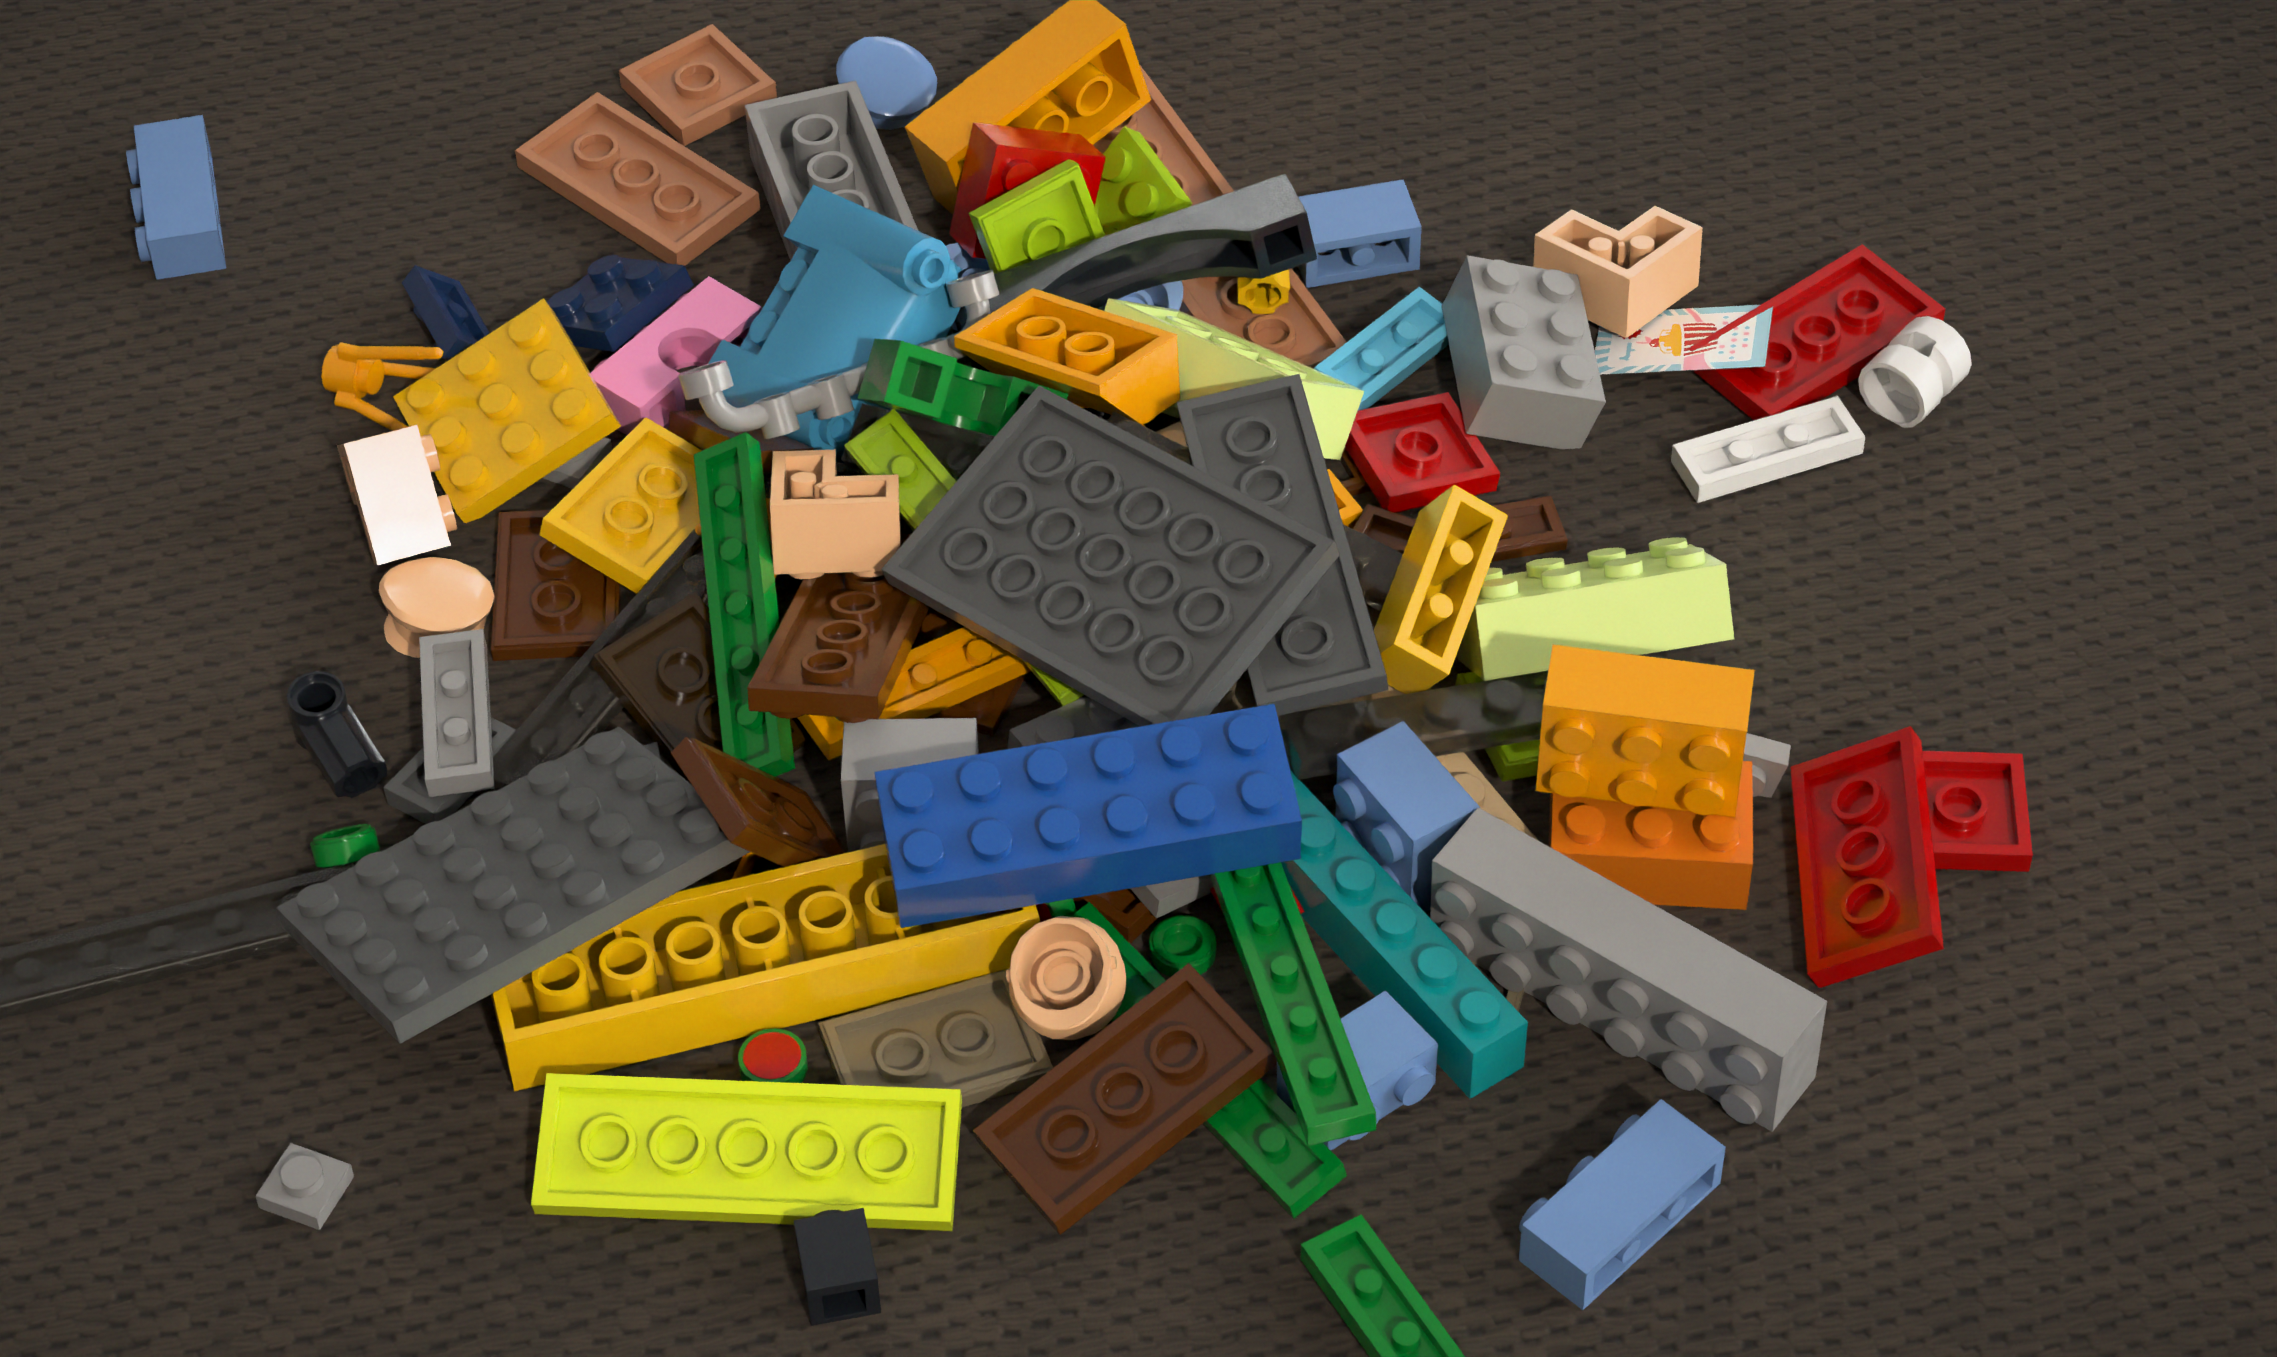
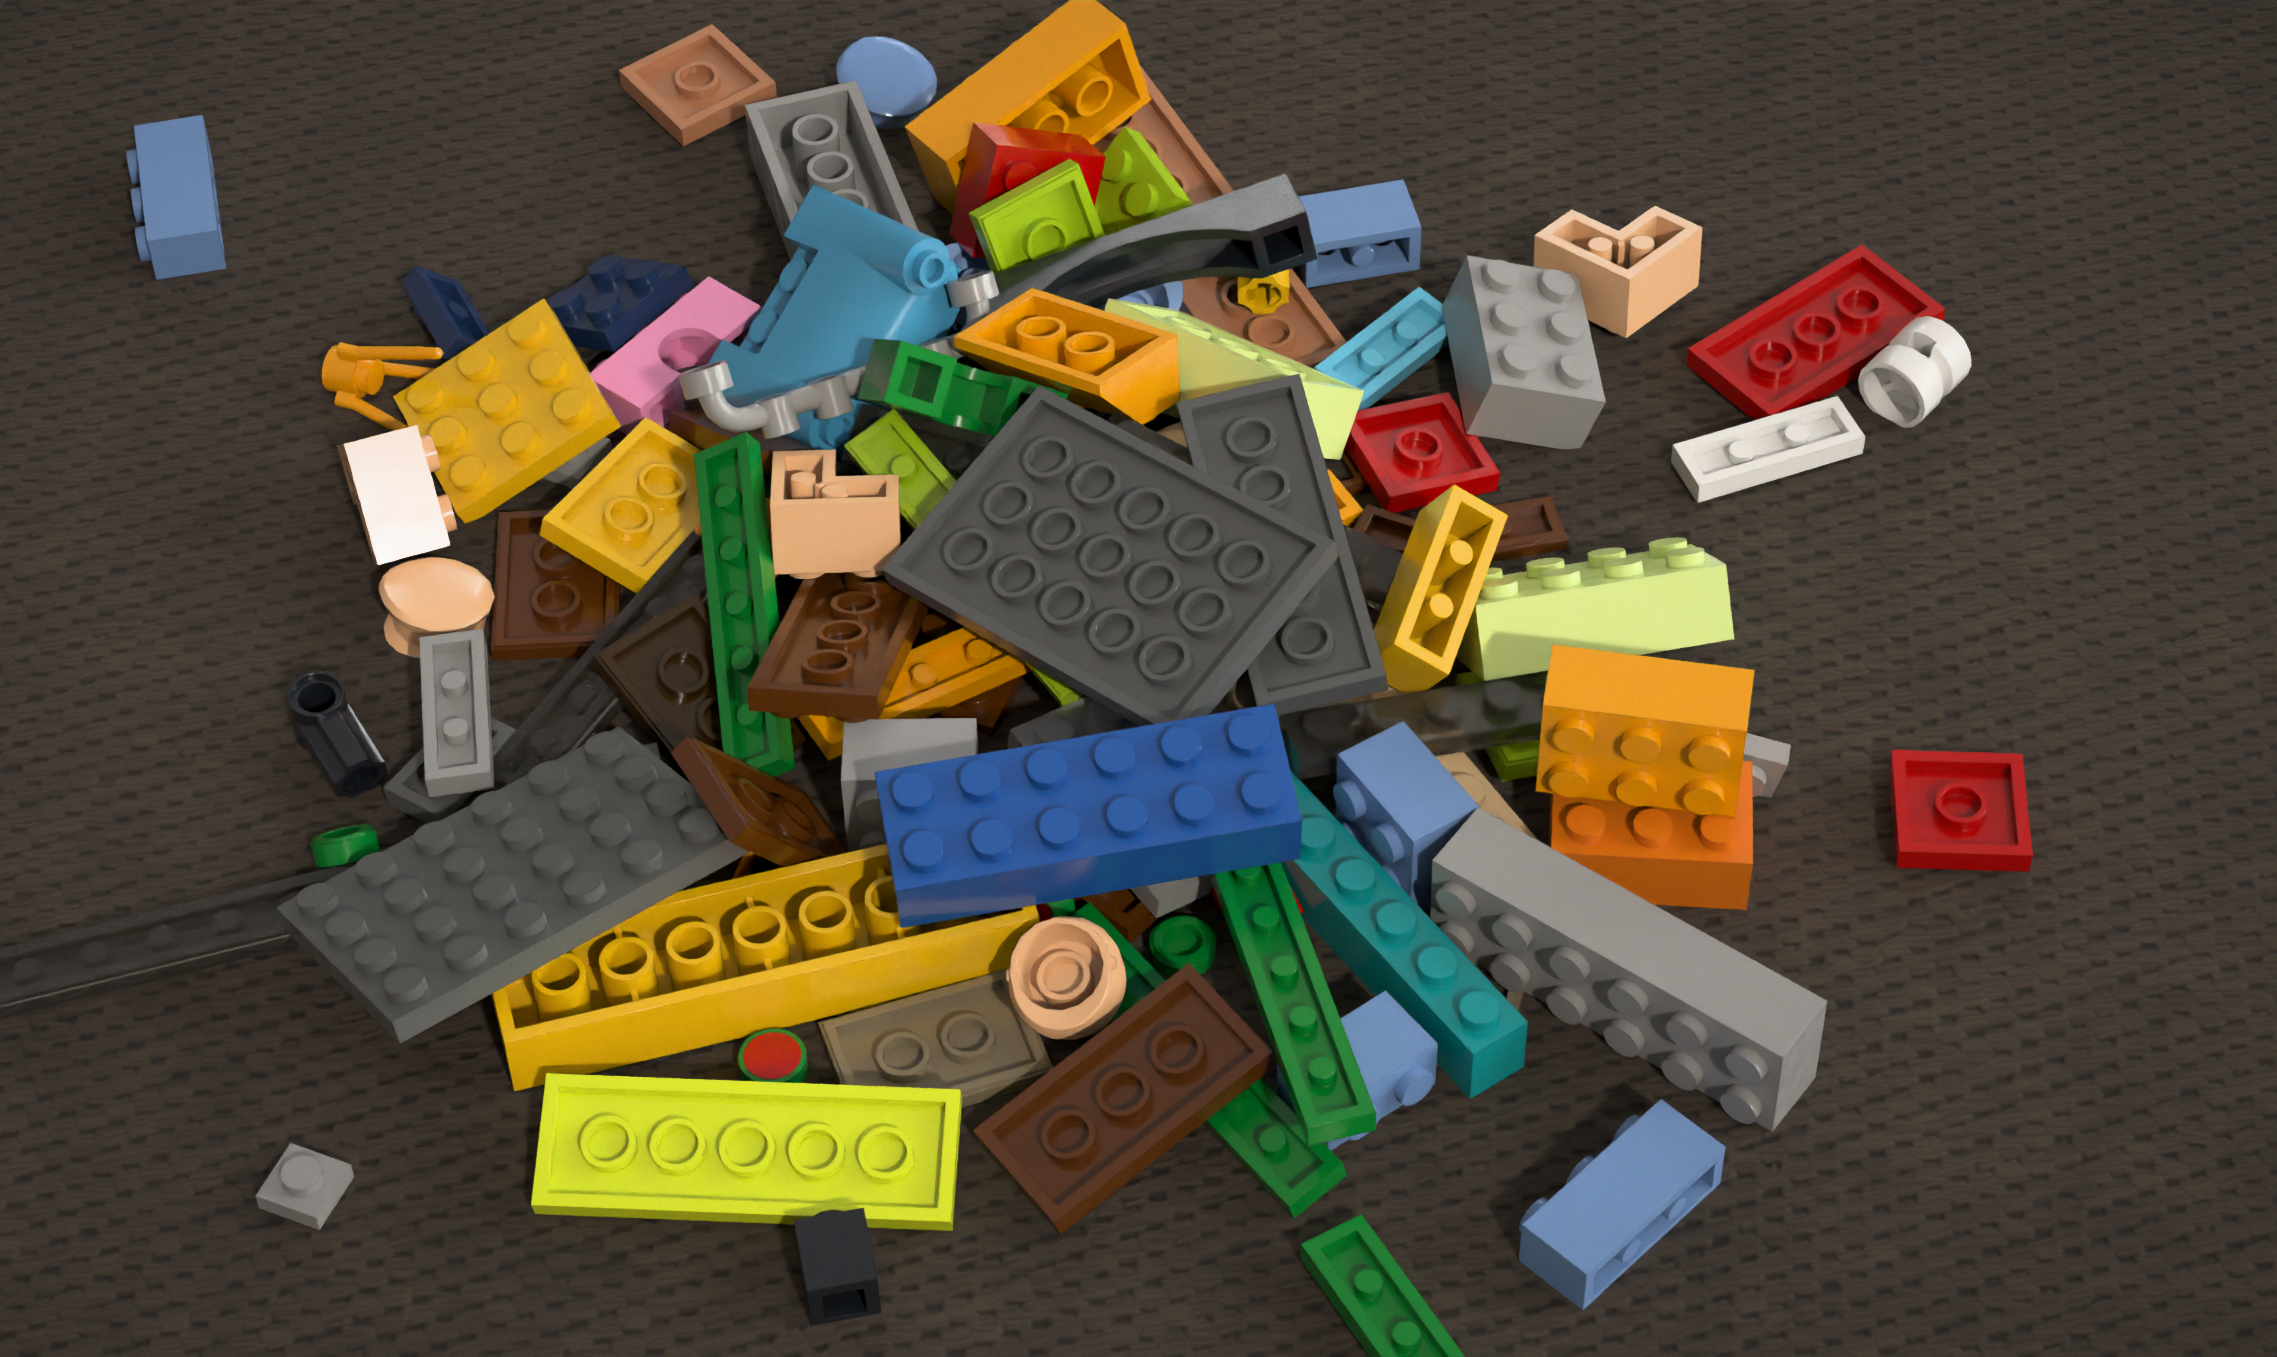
(638, 180): nougat plate -> none
(1665, 342): sticker -> none
(1865, 858): red plate -> none

